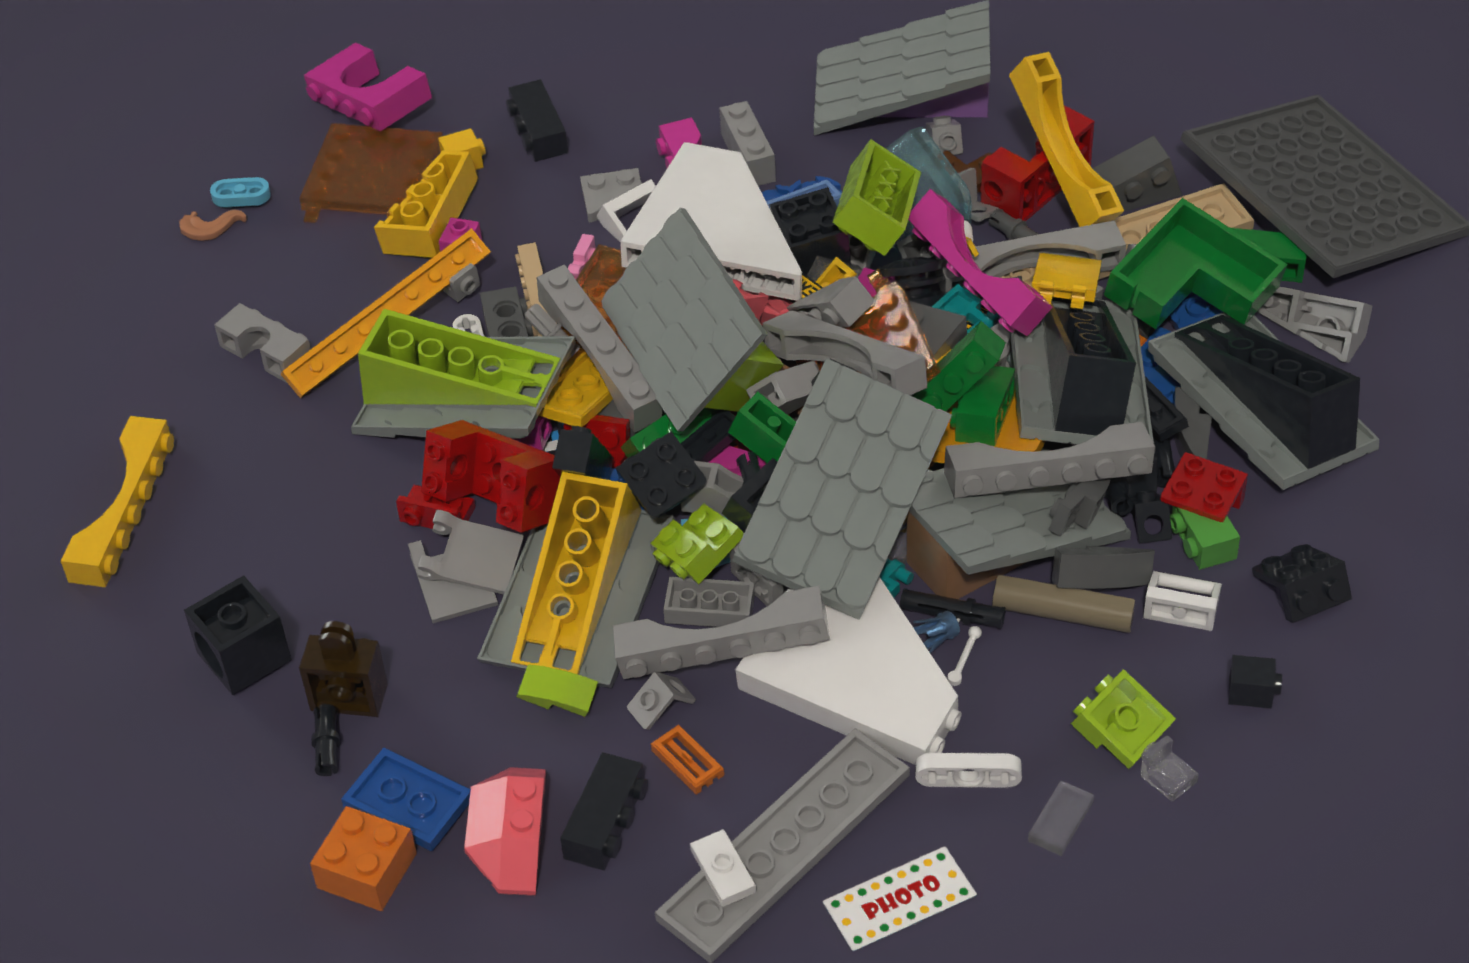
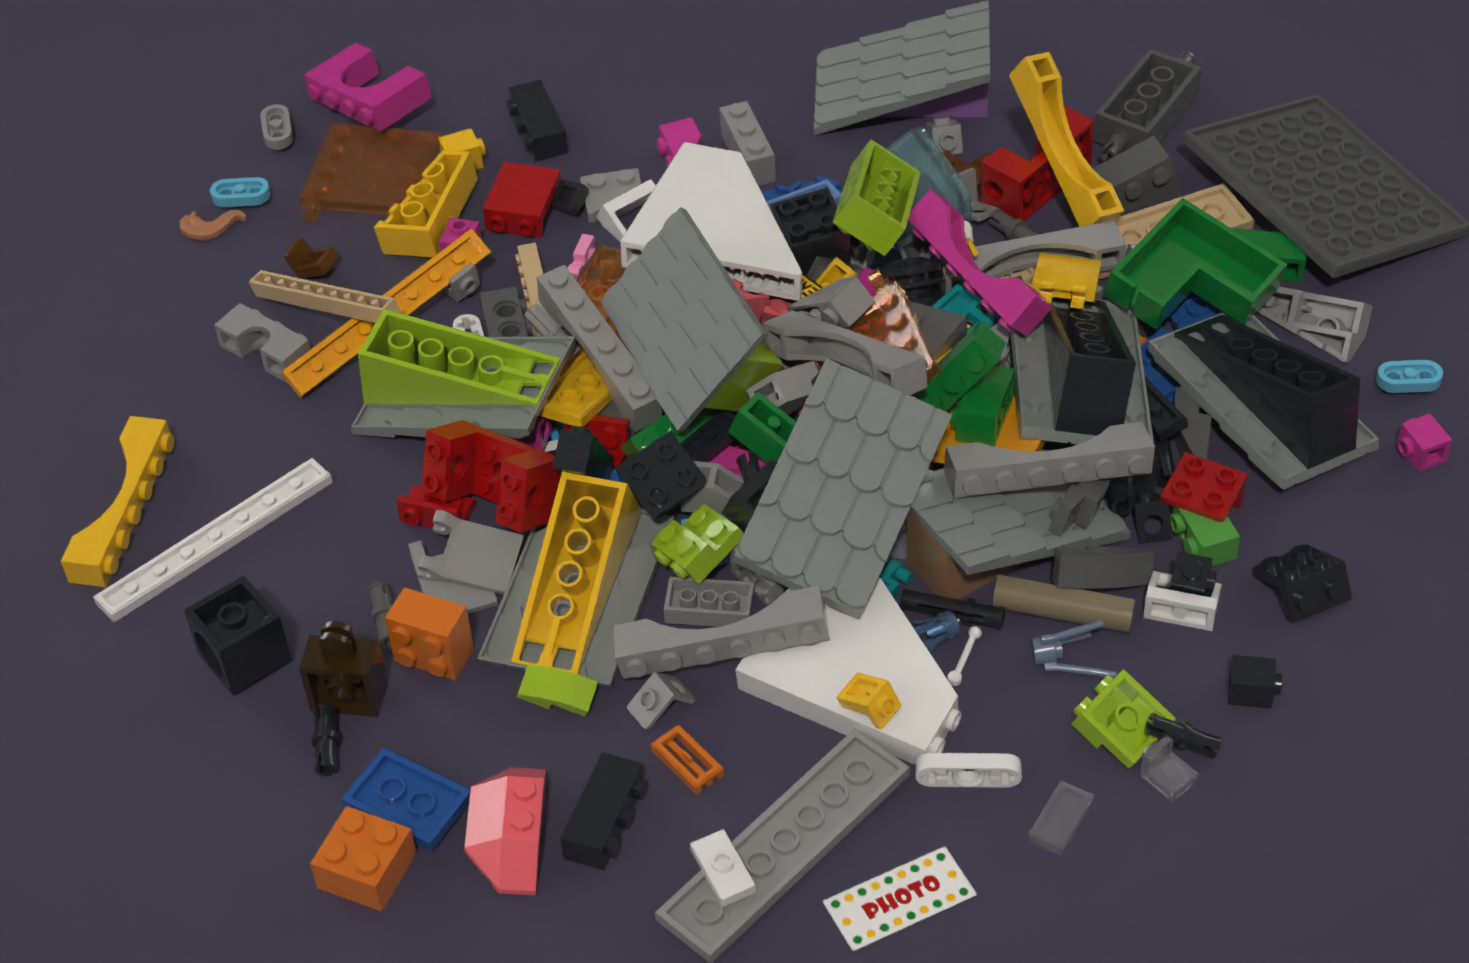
(212, 540): none -> white tile
(276, 127): none -> light grey plate
(310, 262): none -> reddish brown bracket
(321, 296): none -> tan piece
(381, 604): none -> dark grey pin
(429, 633): none -> orange brick
(520, 199): none -> red panel
(569, 197): none -> black plate
(871, 697): none -> yellow bracket
(1049, 649): none -> sand blue plant
(1147, 102): none -> dark grey brick
(1183, 735): none -> black pin
(1193, 574): none -> black brick
(1409, 376): none -> medium azure plate
(1424, 442): none -> dark pink brick

